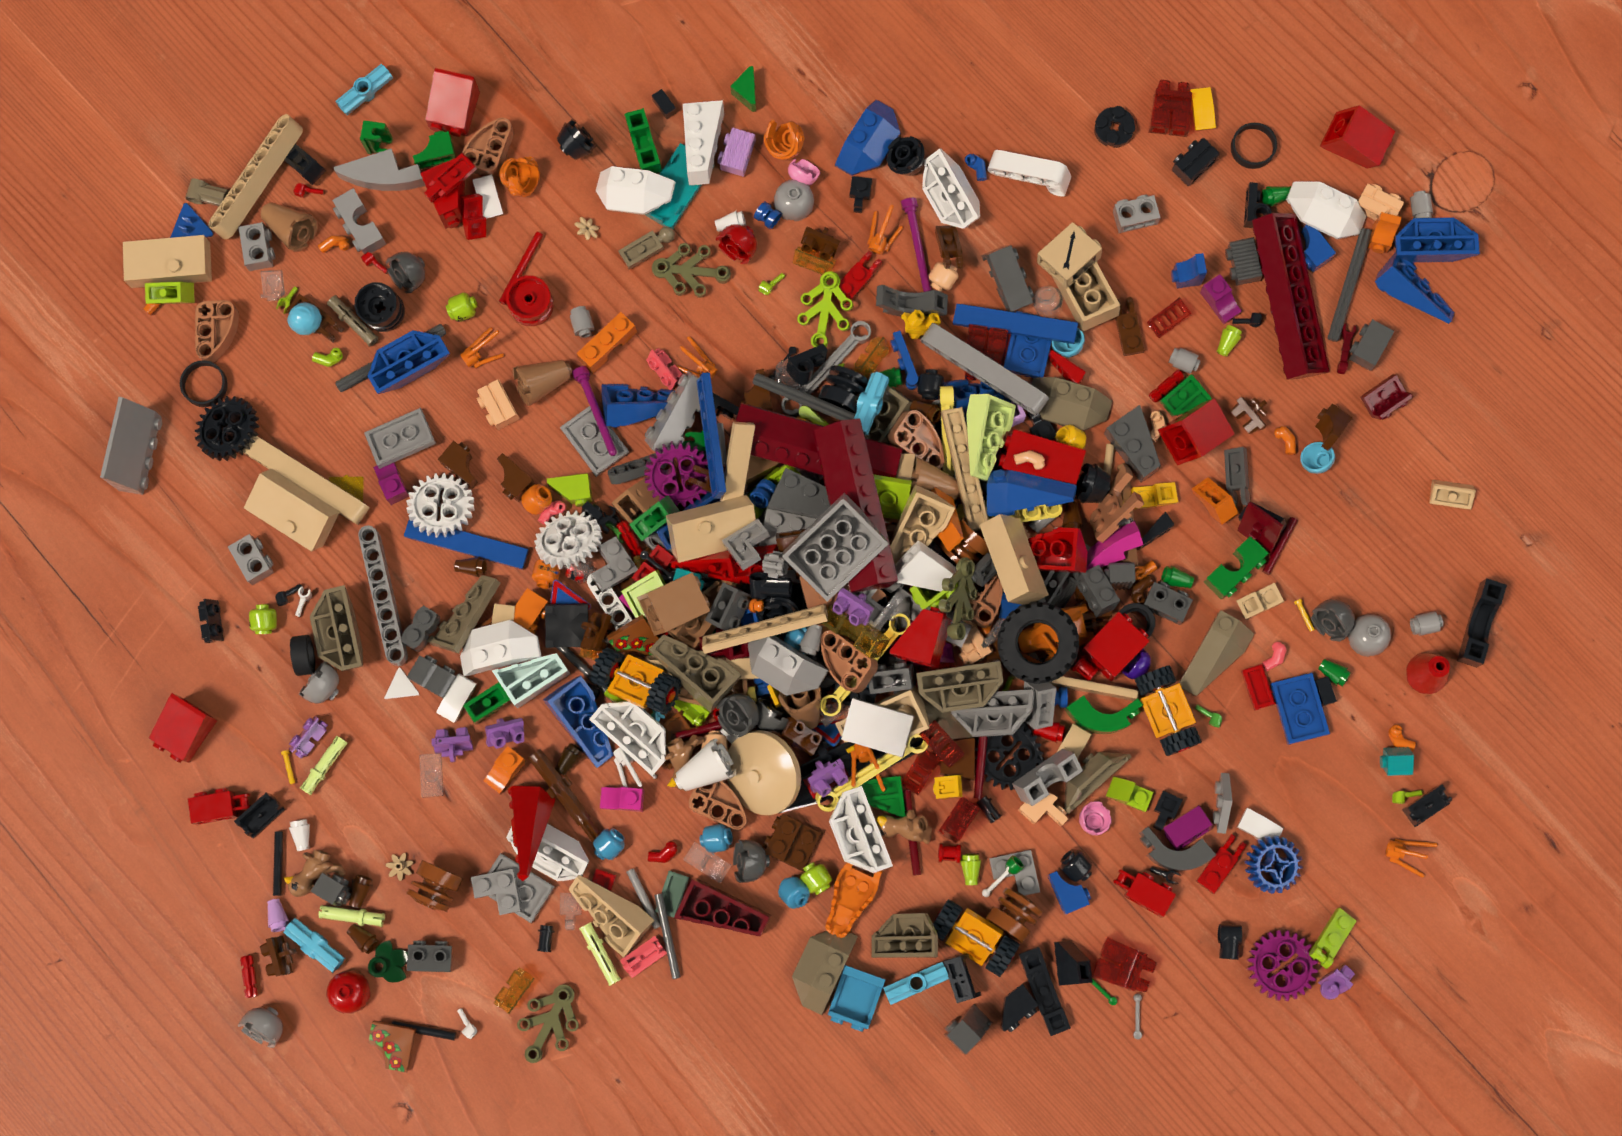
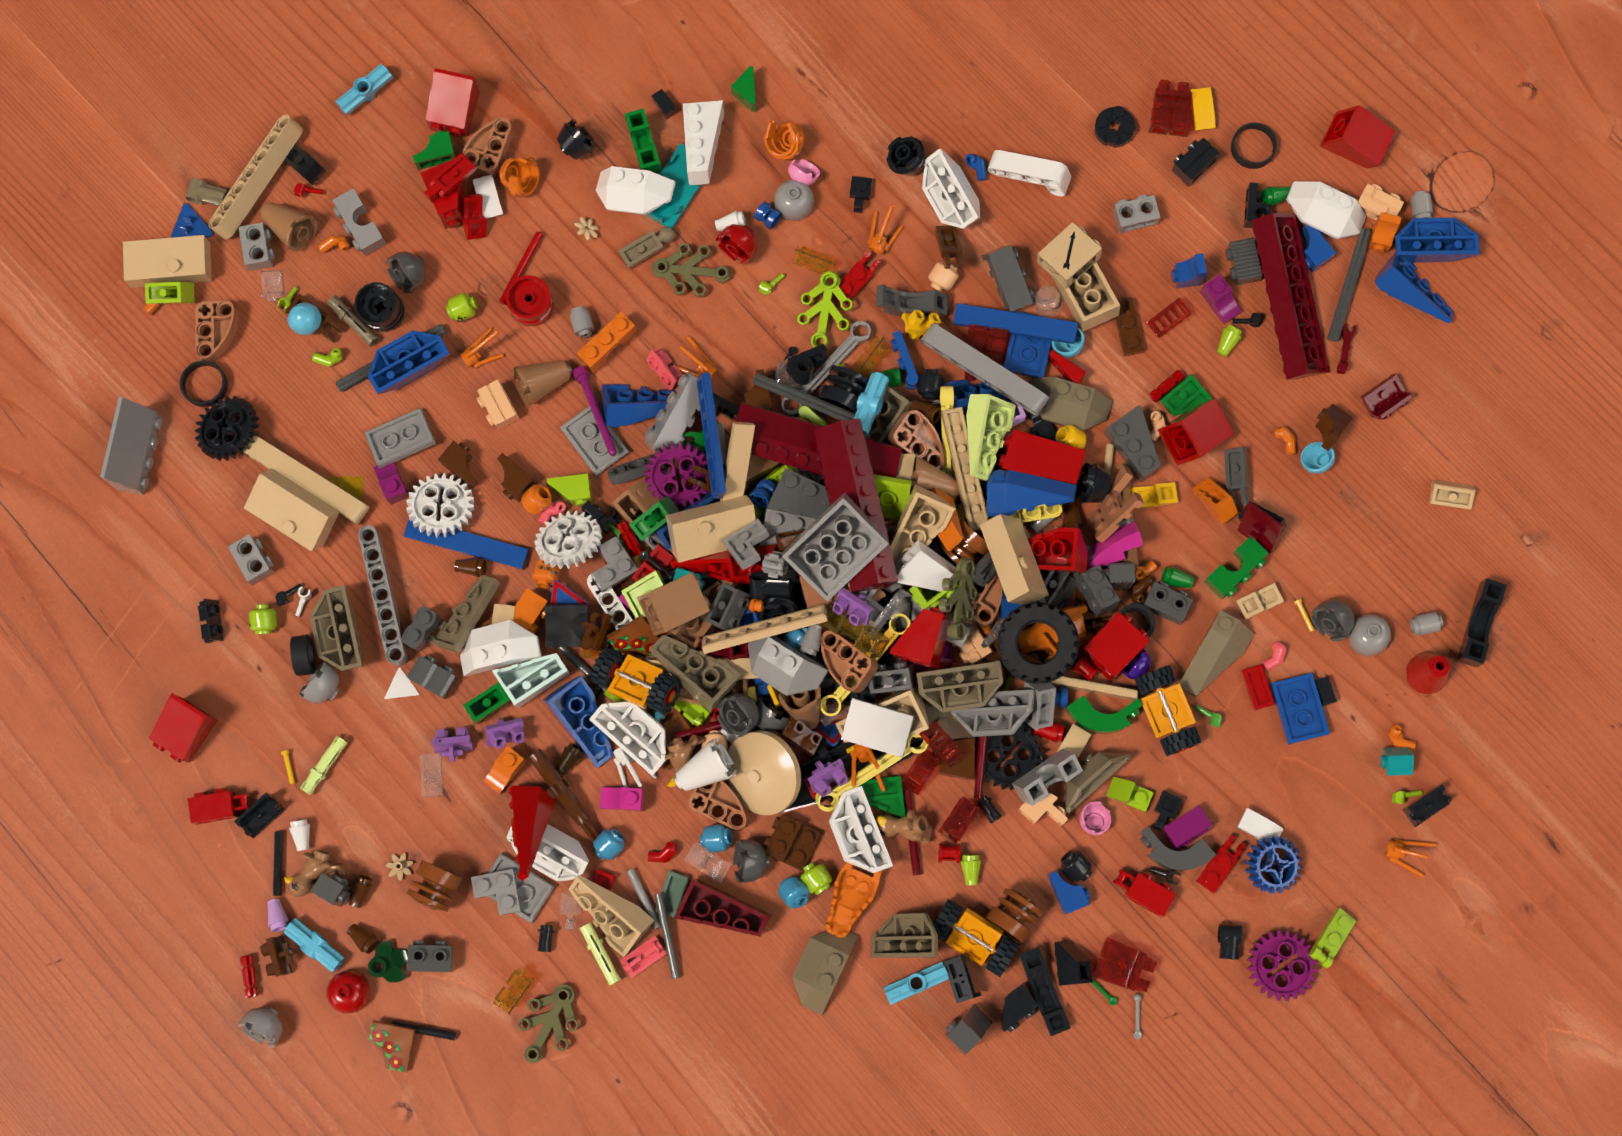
(311, 729): medium lavender hinge -> none
(349, 915): yellowish green pin -> none
(368, 258): red hand -> none
(373, 135): green hinge -> none
(380, 173): light grey slope -> none
(456, 697): white slope -> none
(470, 1030): white hand -> none
(580, 573): clear head -> none
(737, 151): lavender brick -> none
(819, 241): reddish brown hips -> none
(856, 998): dark azure panel -> none
(869, 140): blue wedge -> none
(909, 206): magenta piece -> none
(948, 787): yellow bracket -> none
(1012, 866): hinge -> none
(1026, 879): light grey plate -> none
(1030, 456): light nougat arm -> none
(1161, 527): black slope -> none
(1184, 360): light grey brick -> none
(1223, 802): light grey plate -> none
(1255, 422): hips -> none
(1279, 546): dark red bar -> none
(1336, 982): medium lavender hips -> none
(1337, 673): green cone -> none
(1371, 345): dark grey brick -> none

